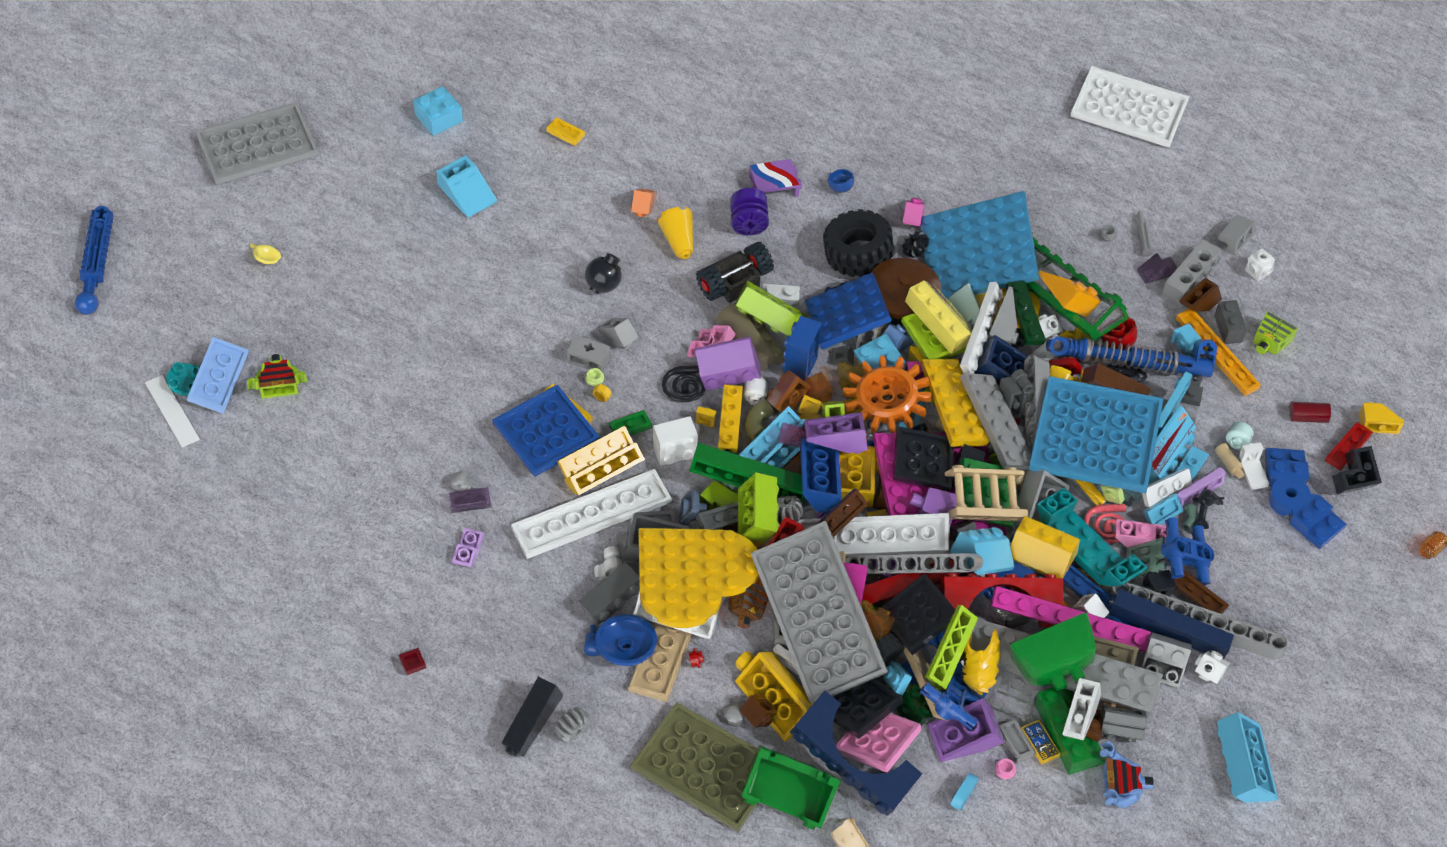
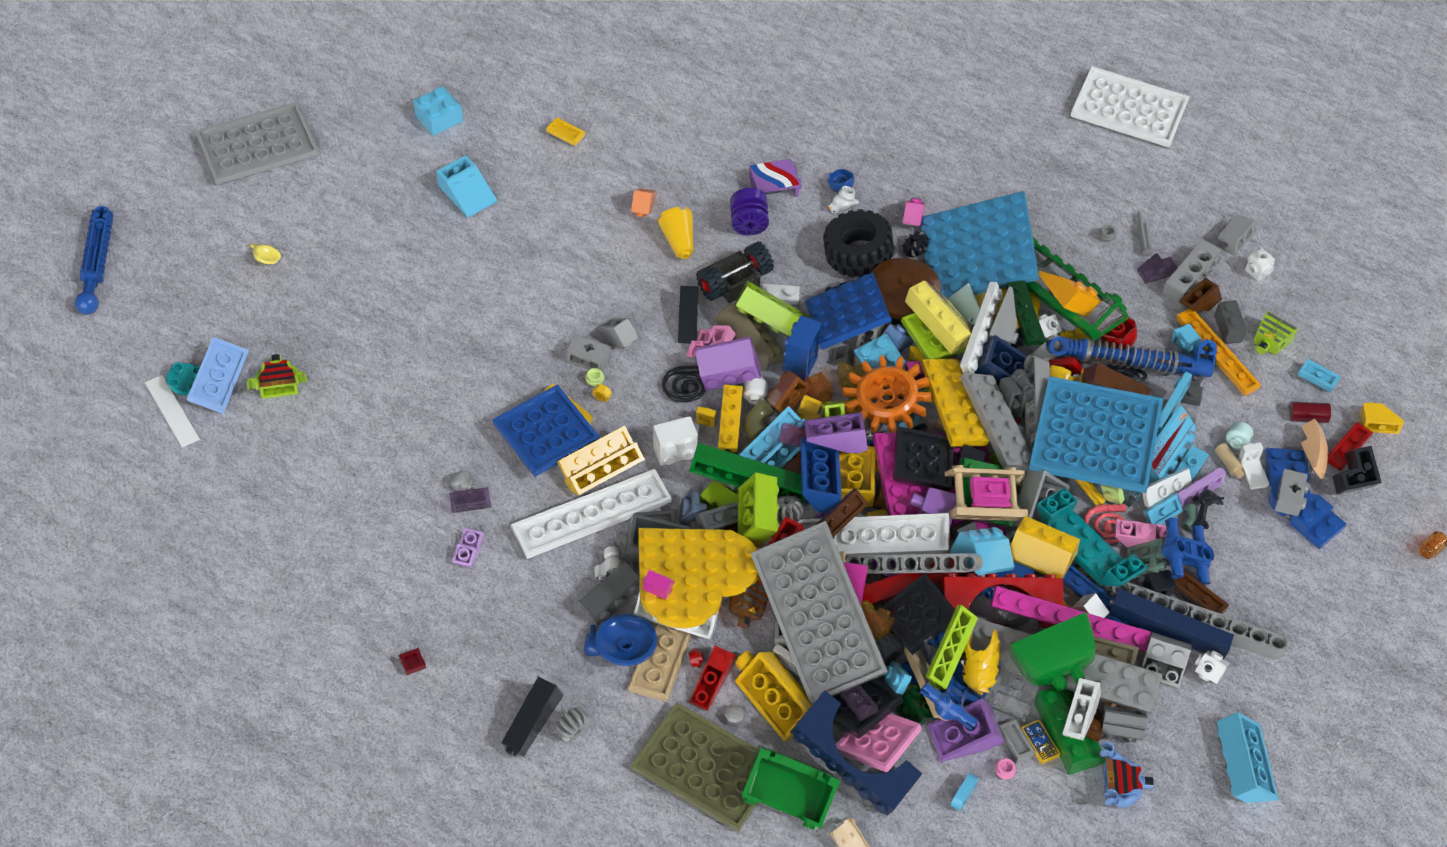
(603, 274): black brick -> none
(634, 423): green plate -> none
(658, 584): none -> dark pink piece
(688, 314): none -> black slope
(713, 677): none -> red slope
(759, 711): reddish brown brick -> none
(843, 200): none -> white animal
(859, 702): none -> clear purple plate
(990, 492): none -> dark pink plate
(1291, 492): none -> light grey brick
(1315, 447): none -> light nougat slope
(1319, 375): none -> medium azure plate

